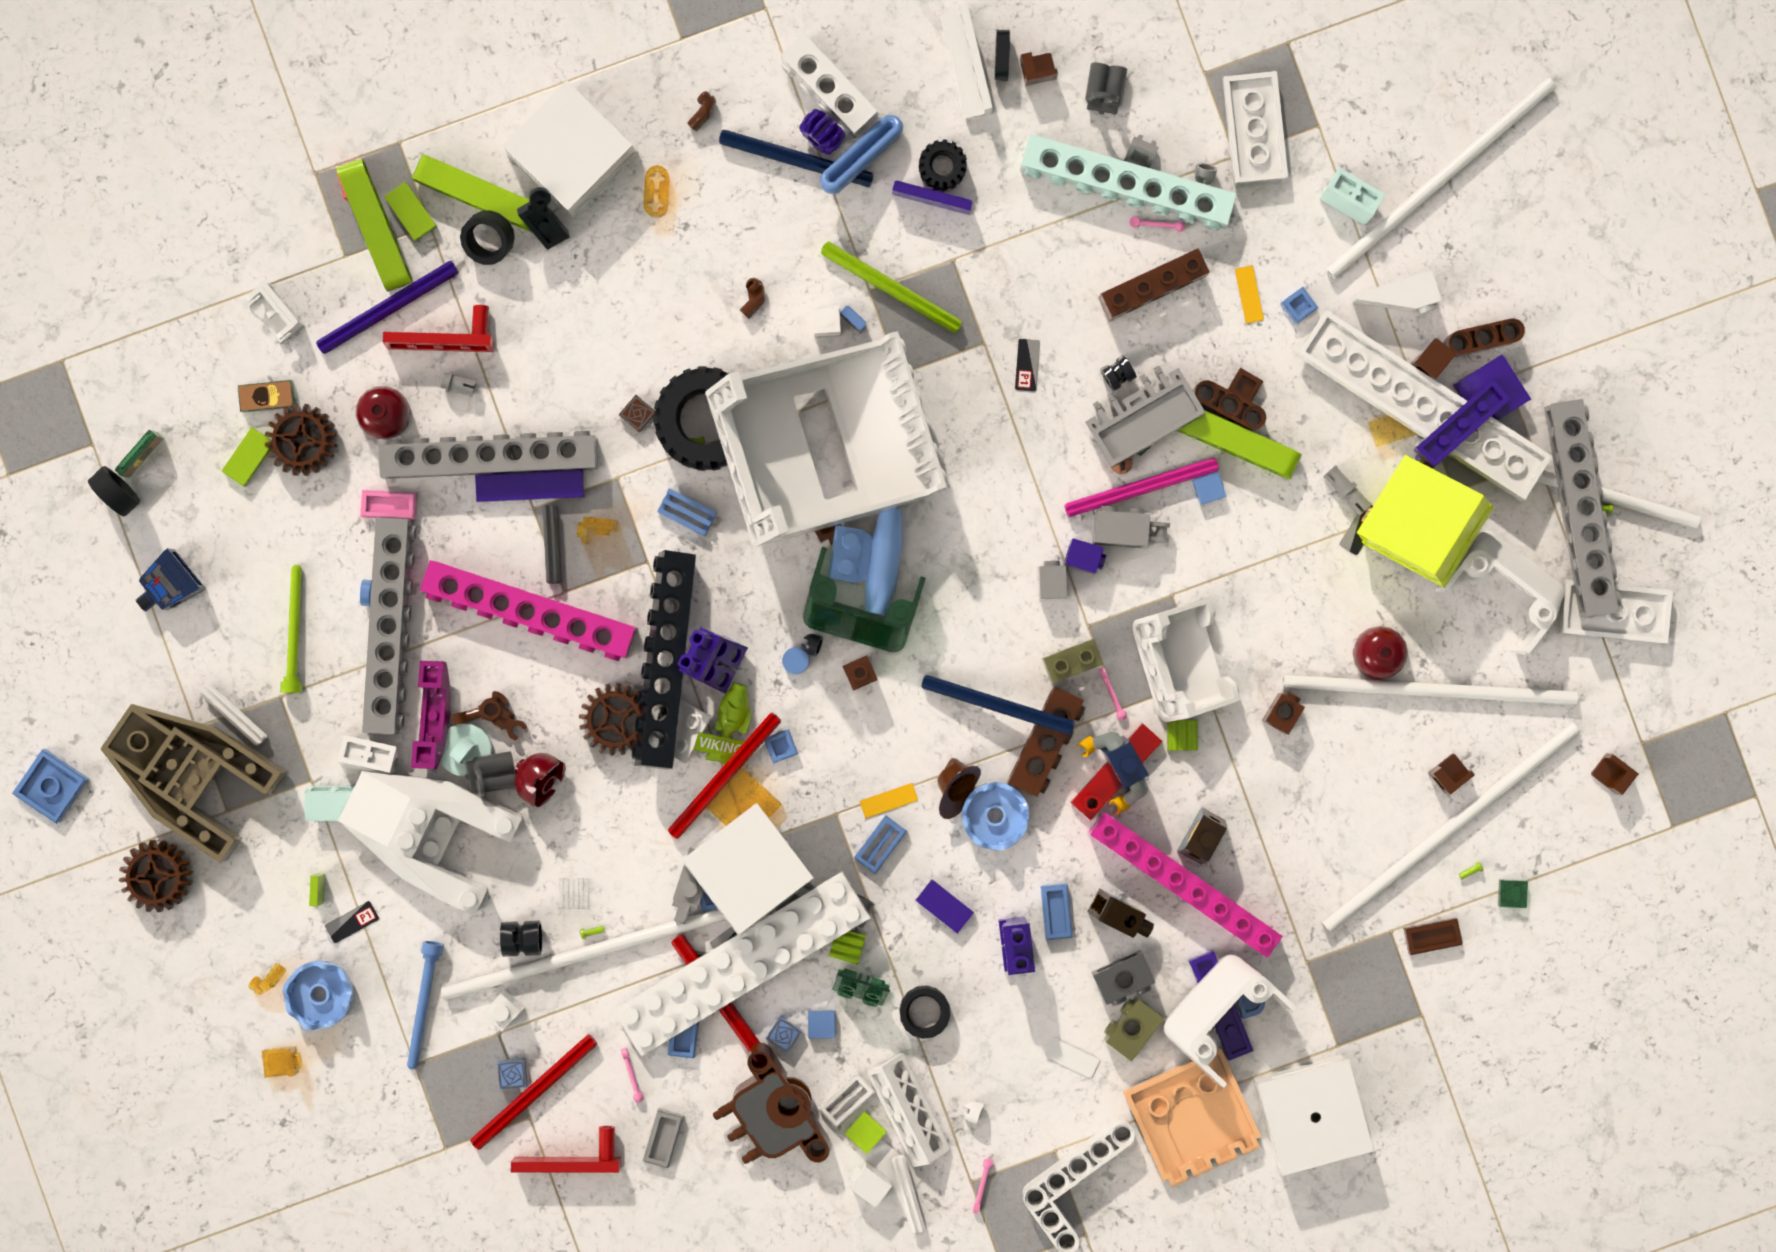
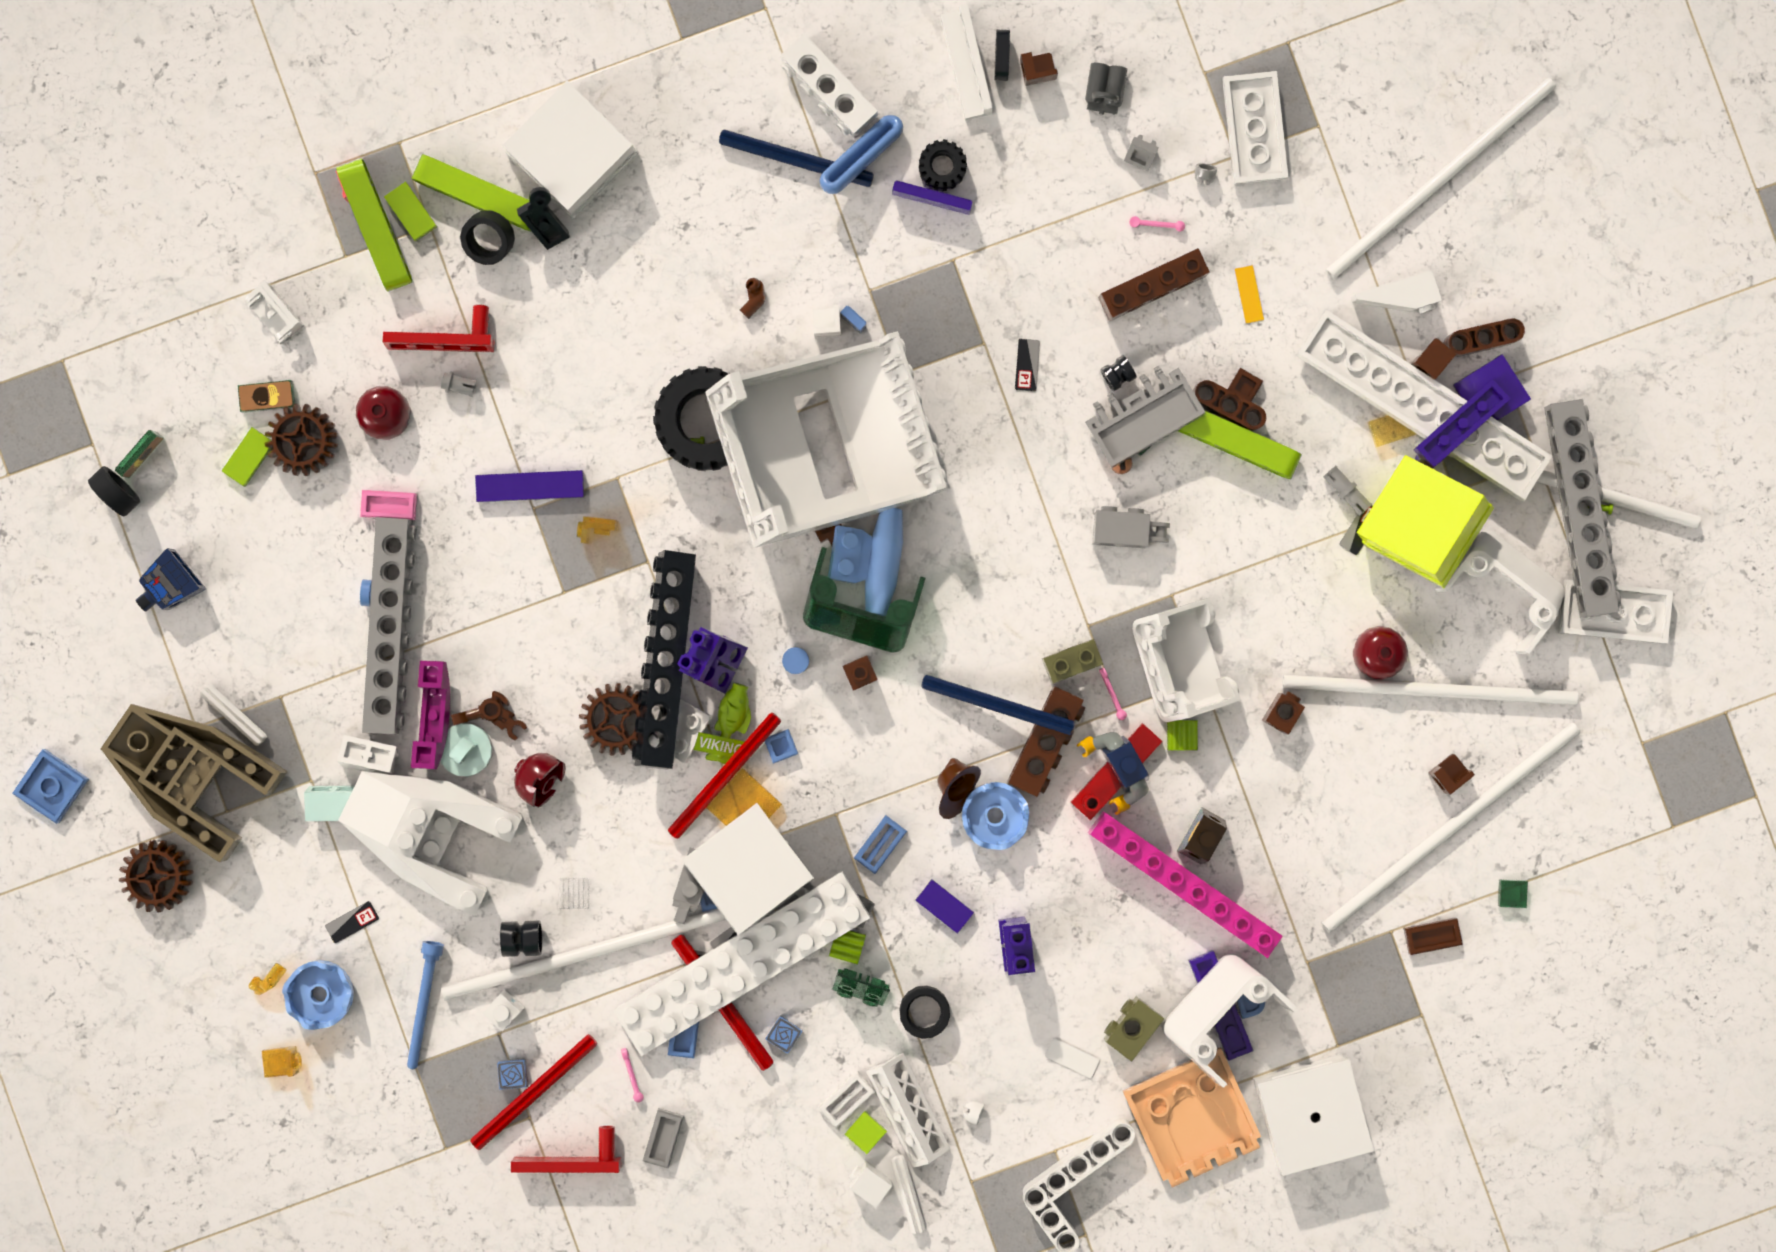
(291, 682): lime piece -> none
(316, 894): lime piece -> none
(387, 307): dark purple axle -> none
(392, 466): light grey brick -> none
(439, 573): dark pink brick -> none
(490, 773): dark grey piece -> none
(551, 544): dark grey axle -> none
(584, 933): lime piece -> none
(637, 413): tile -> none
(650, 191): clear yellow beam -> none
(666, 501): medium blue tile -> none
(703, 114): reddish brown arm -> none
(765, 1120): reddish brown piece -> none
(813, 645): black hinge -> none
(821, 1024): medium blue tile -> none
(822, 131): dark purple gear -> none
(888, 800): yellow sticker -> none
(891, 287): lime axle -> none
(988, 1164): bright pink hinge -> none
(1052, 580): light grey brick -> none
(1056, 911): medium blue tile -> none
(1084, 556): dark purple brick -> none
(1107, 978): dark grey brick -> none
(1113, 912): dark brown torso -> none
(1124, 554): white sticker -> none
(1141, 487): dark pink axle -> none
(1142, 177): light aqua brick -> none
(1209, 488): medium blue tile -> none
(1299, 305): medium blue tile -> none
(1352, 196): light aqua hinge -> none
(1478, 867): lime piece -> none
(1614, 774): reddish brown panel -> none

